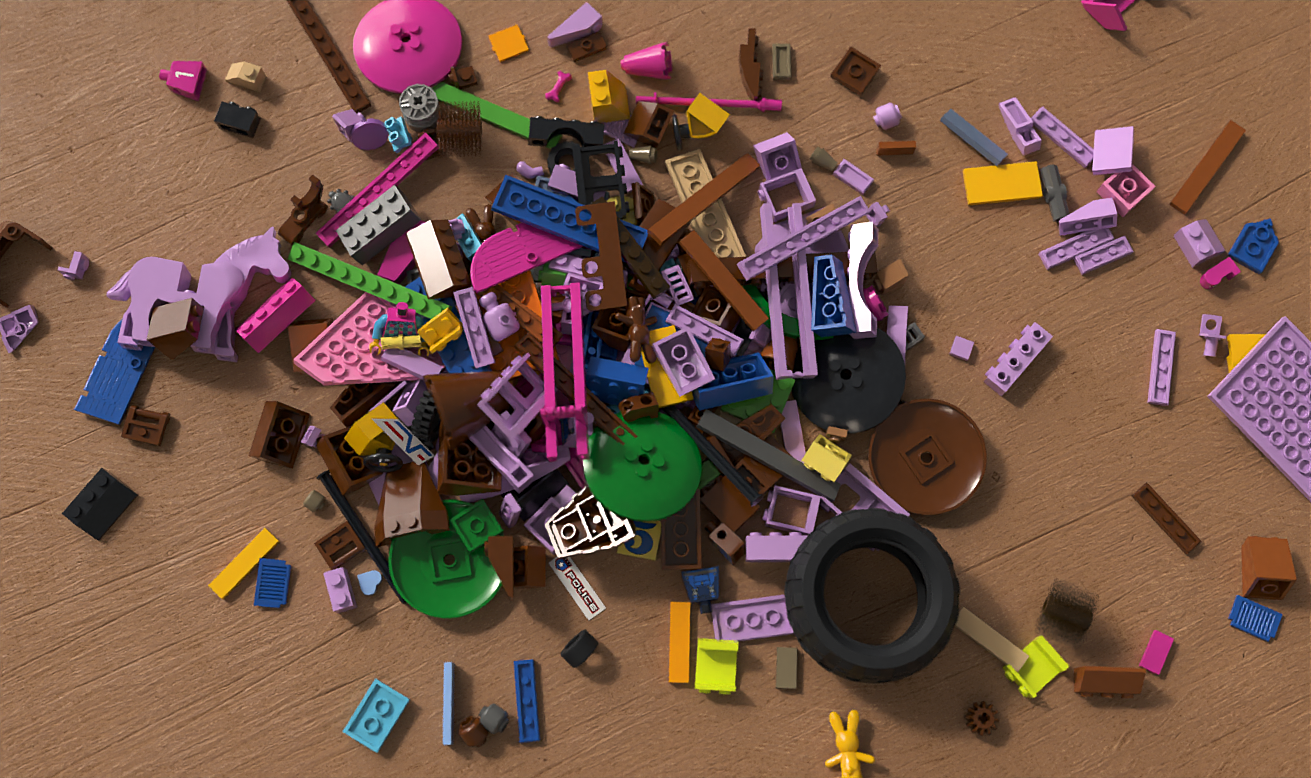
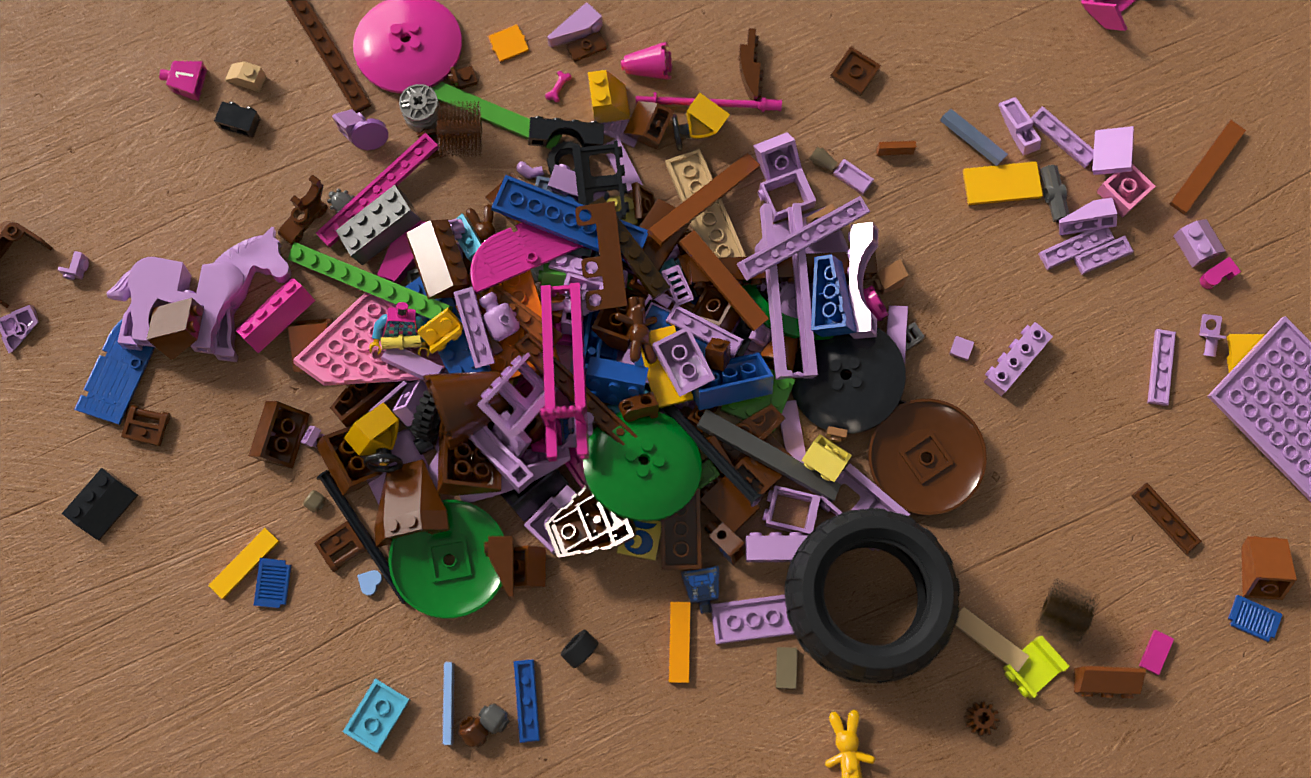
(340, 590): lavender brick -> none
(398, 133): medium azure hips -> none
(405, 439): white sticker -> none
(476, 525): green tile -> none
(509, 511): lavender tile -> none
(577, 586): white sticker -> none
(644, 154): dark tan cone -> none
(716, 665): neon yellow panel -> none
(781, 61): dark tan tile -> none
(877, 213): lavender tile -> none
(887, 116): lavender head -> none
(1255, 245): blue tile -> none

